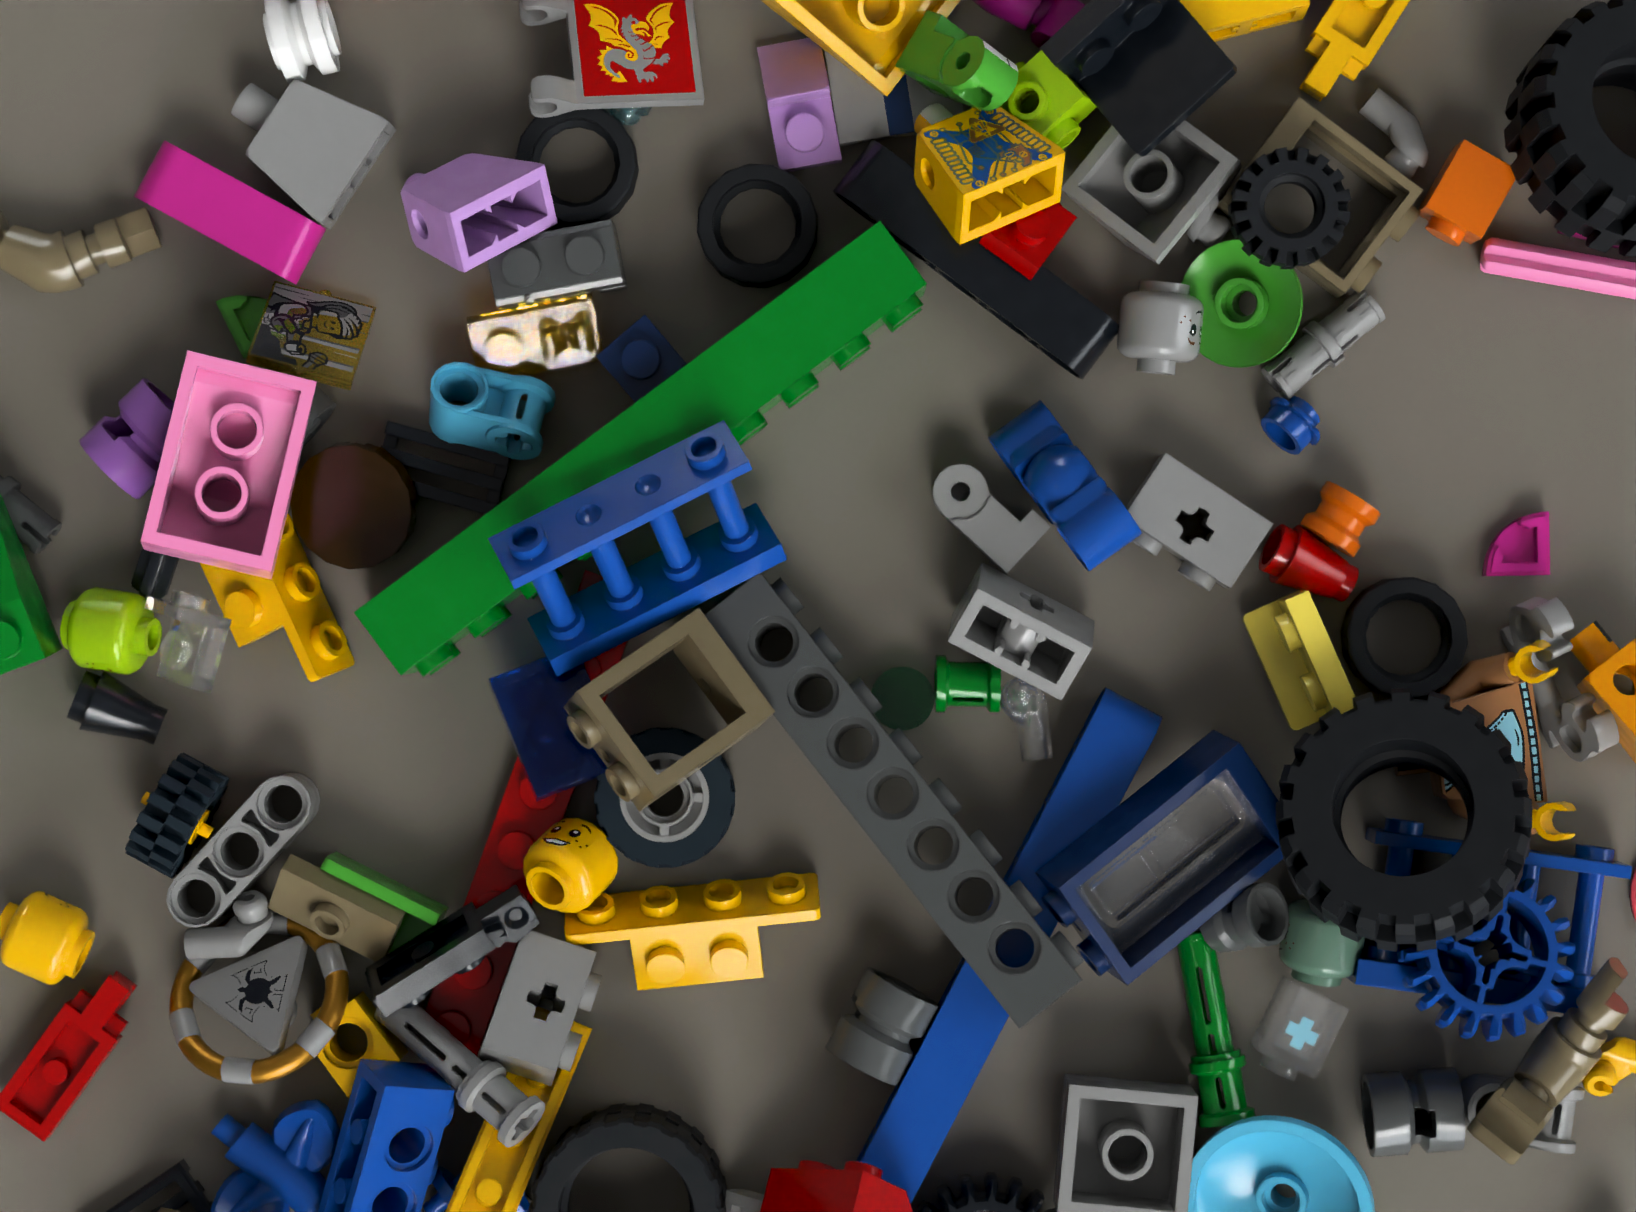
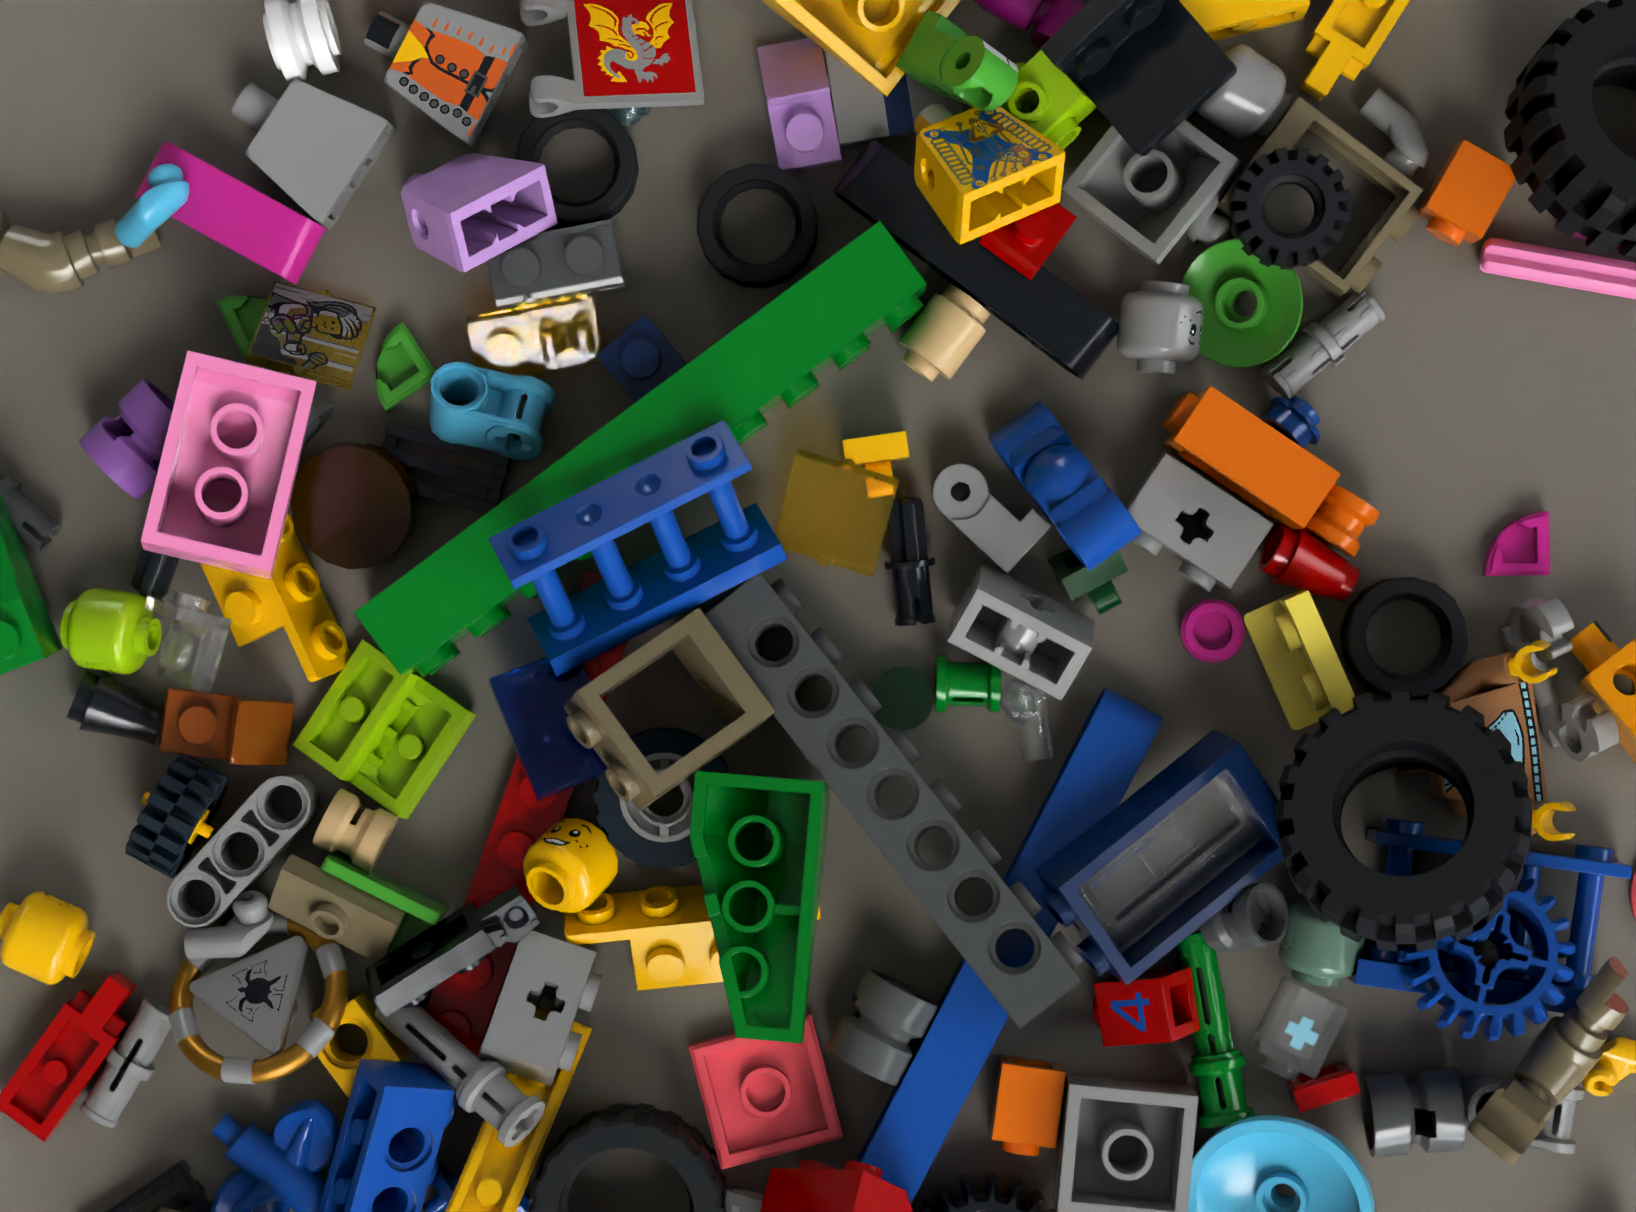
(107, 1098): none -> light grey pin
(154, 206): none -> medium azure arm
(226, 727): none -> dark orange slope
(355, 830): none -> tan wheel
(384, 730): none -> lime slope
(401, 368): none -> bright green tile
(448, 65): none -> torso
(761, 881): none -> green wedge
(765, 1095): none -> coral tile
(836, 512): none -> clear yellow piece
(877, 451): none -> yellow tile
(910, 563): none -> black axle
(944, 334): none -> tan brick
(1027, 1104): none -> orange brick
(1094, 583): none -> dark green tile
(1147, 1011): none -> red brick
(1211, 630): none -> dark pink tile
(1248, 457): none -> orange window
(1251, 98): none -> light grey head
(1331, 1084): none -> red tile

